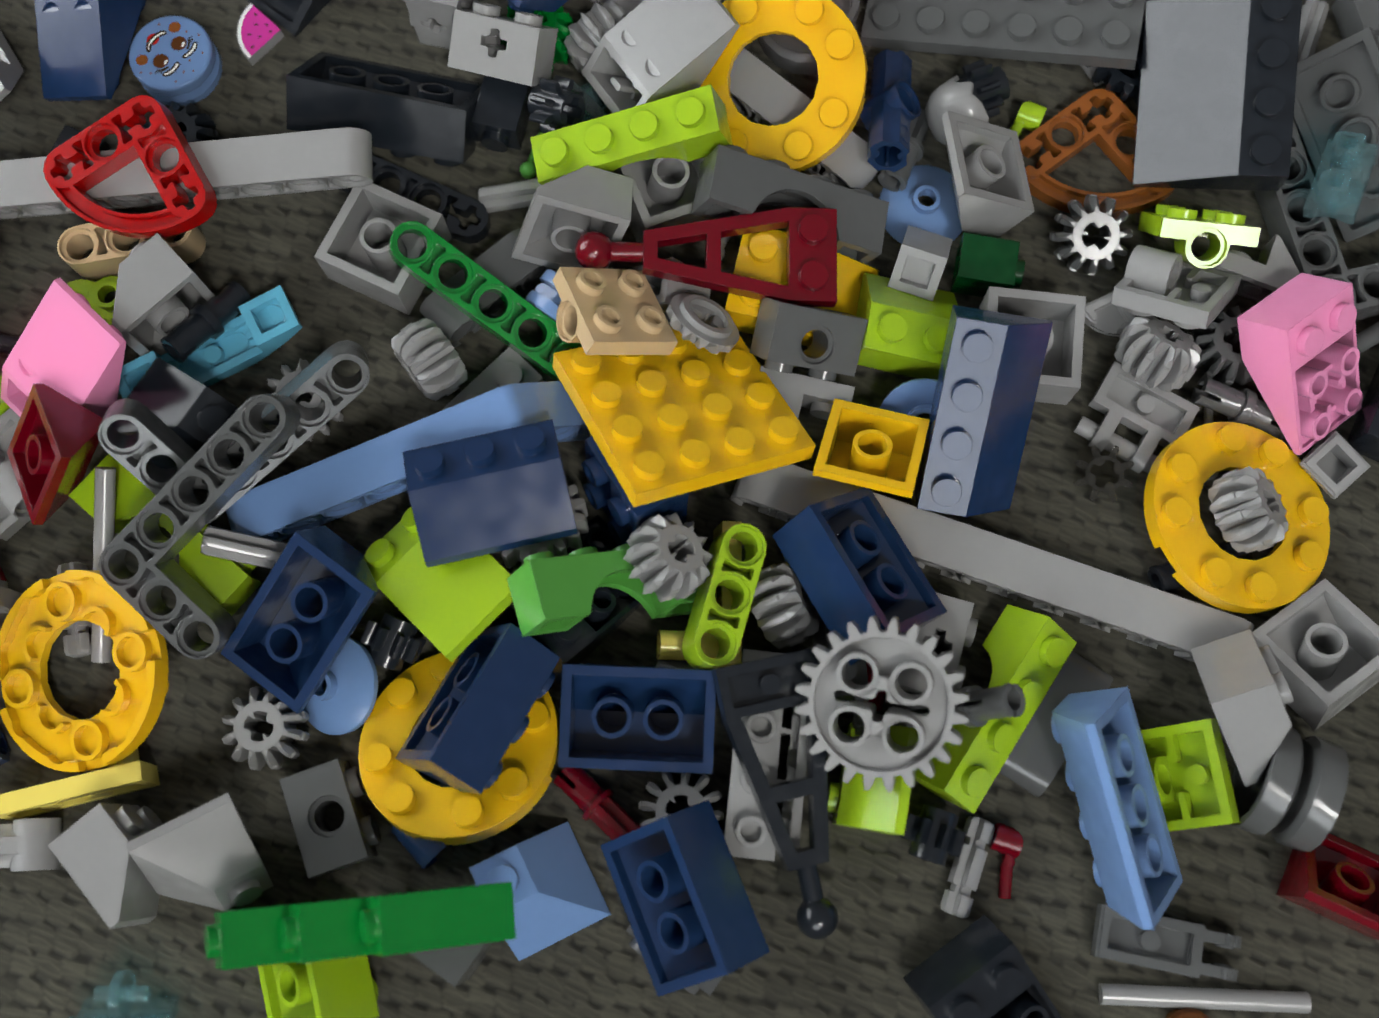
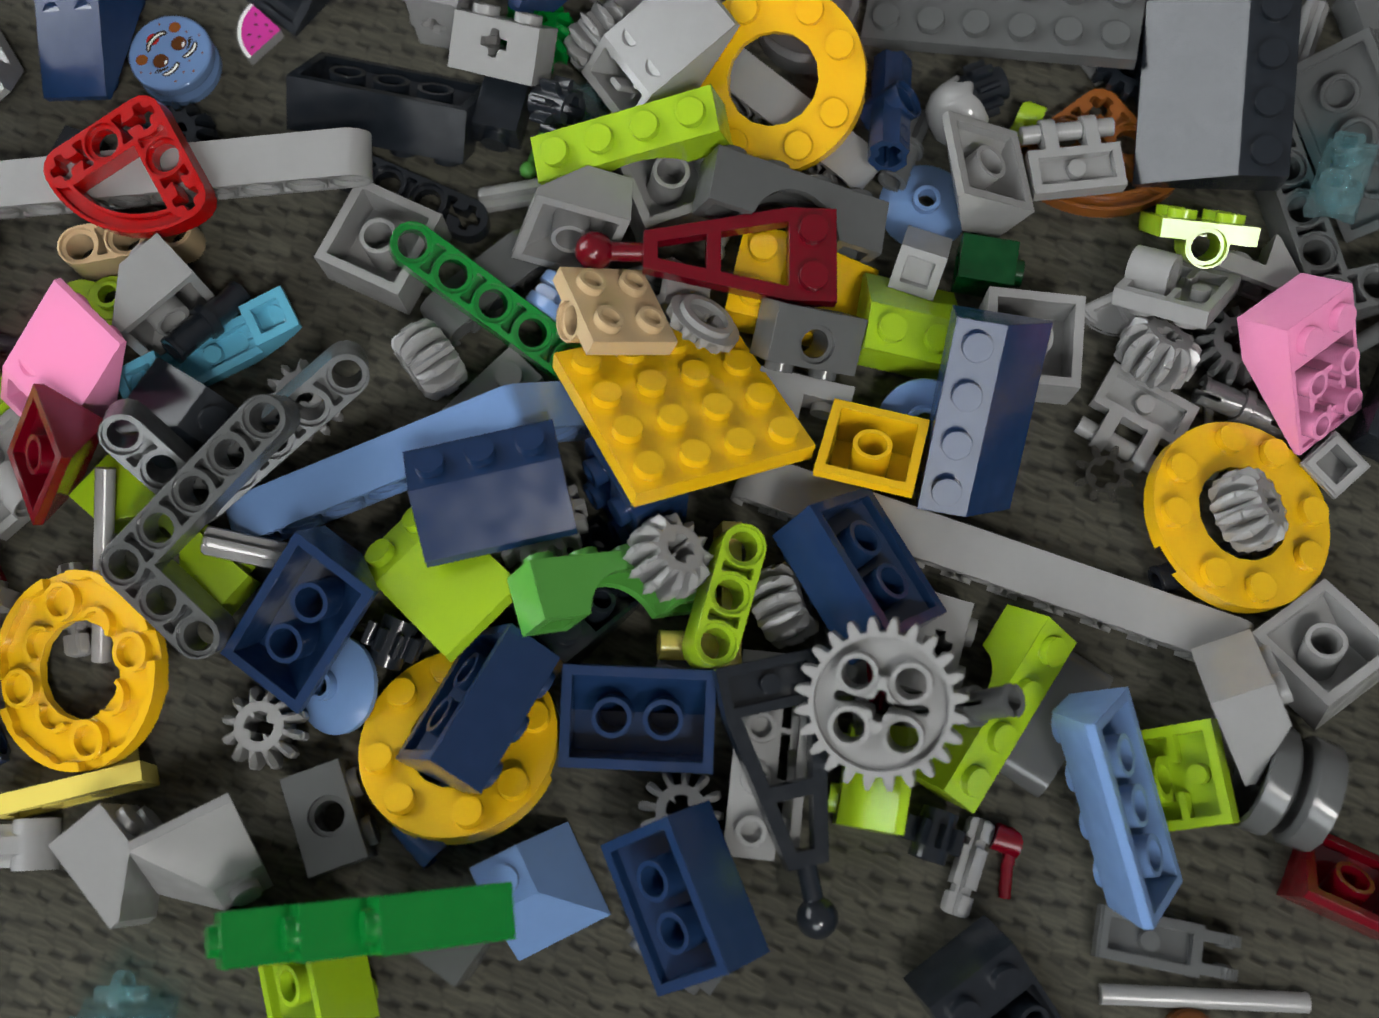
(595, 802): dark red axle -> none
(1073, 170): none -> light grey plate
(1108, 238): dark grey gear -> none

